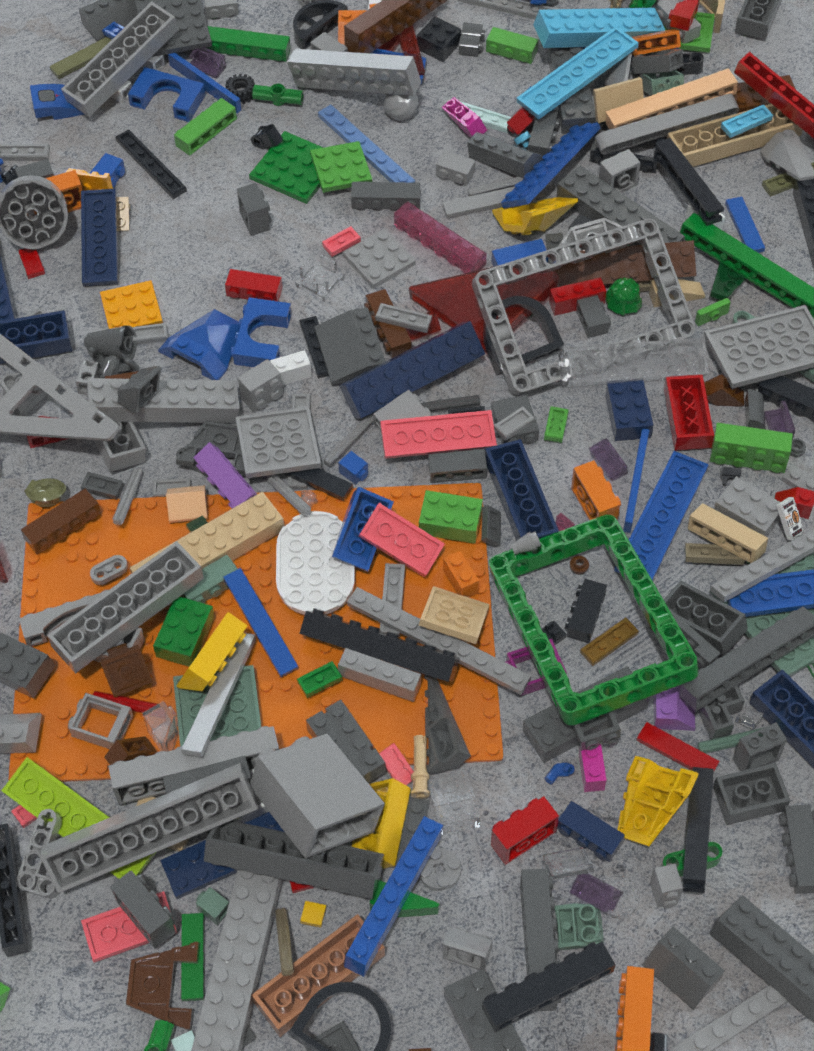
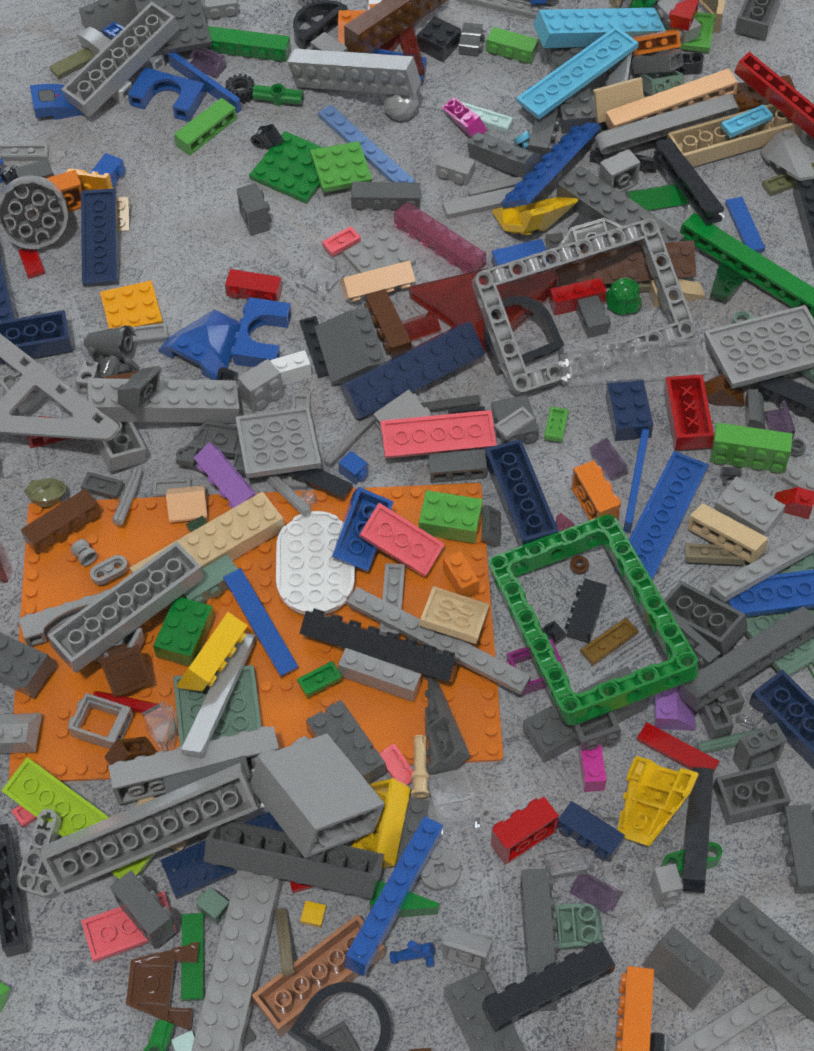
(83, 551): none -> light grey wheel
(93, 40): none -> light grey slope
(151, 164): black tile -> none
(226, 374): none -> black tile
(376, 280): none -> light nougat brick
(403, 318): light grey tile -> none
(413, 952): none -> blue piece
(519, 120): red slope -> none
(526, 543): light grey cone -> none
(559, 770): blue arm -> none
(657, 197): none -> green panel
(712, 312): bright green plate -> none
(790, 518): tile -> none

